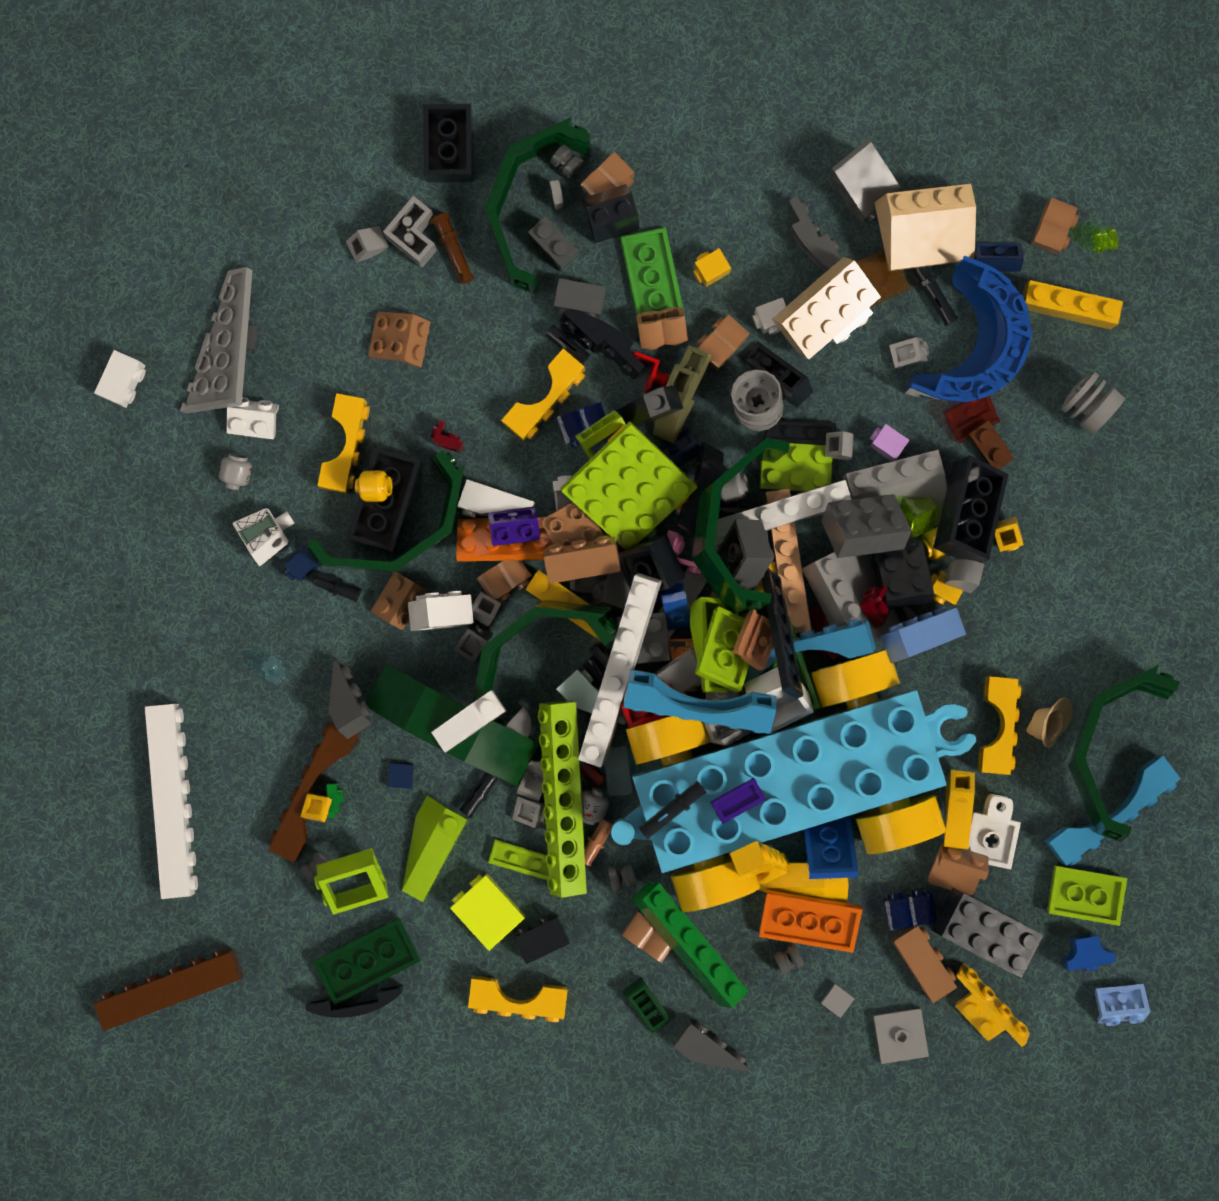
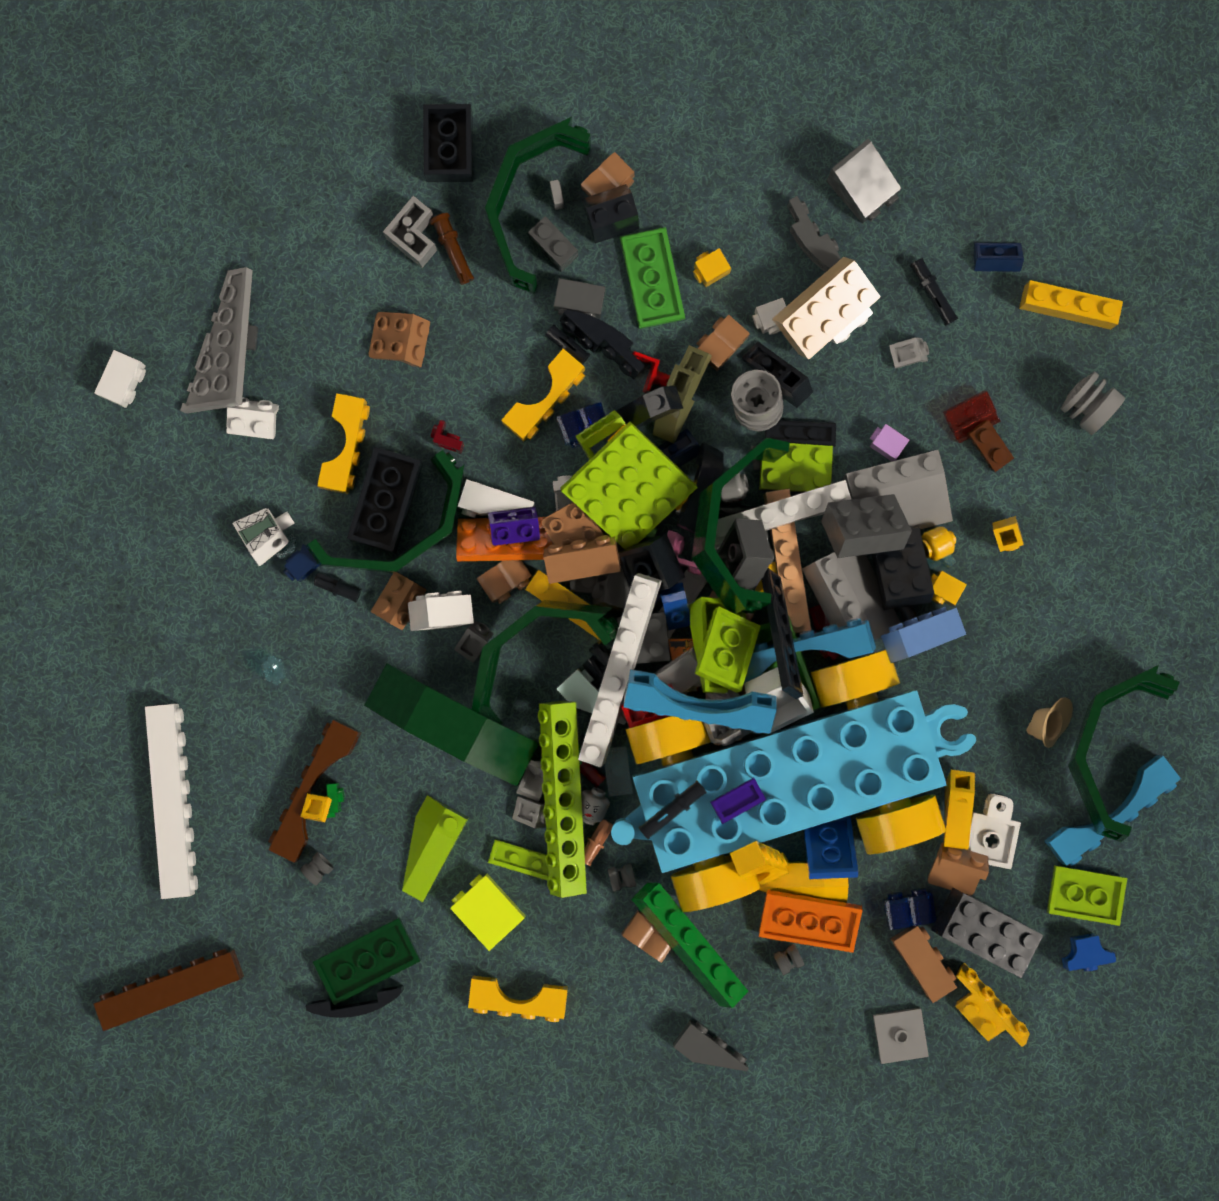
(235, 471): light grey head -> none
(345, 705): dark grey slope -> none
(347, 867): lime window -> none
(367, 243): light grey brick -> none
(373, 486): yellow head -> none
(400, 775): dark blue tile -> none
(468, 721): white slope -> none
(478, 794): black pin -> none
(485, 609): light grey brick -> none
(521, 722): light grey brick -> none
(542, 938): black brick -> none
(566, 161): dark grey wheel -> none
(634, 989): dark green slope -> none
(662, 328): medium nougat brick -> none
(754, 640): nougat plate -> none
(837, 1000): light grey tile -> none
(839, 445): light grey brick -> none
(874, 606): dark red bracket -> none
(886, 282): clear orange tile -> none
(919, 514): clear neon green slope -> none
(927, 226): tan slope -> none
(964, 574): light grey brick -> none
(971, 510): black brick -> none
(1000, 342): blue windscreen -> none
(1002, 695): yellow arch -> none
(1054, 226): medium nougat brick -> none
(1105, 240): clear neon green wheel -> none
(1122, 1004): light blue bracket -> none

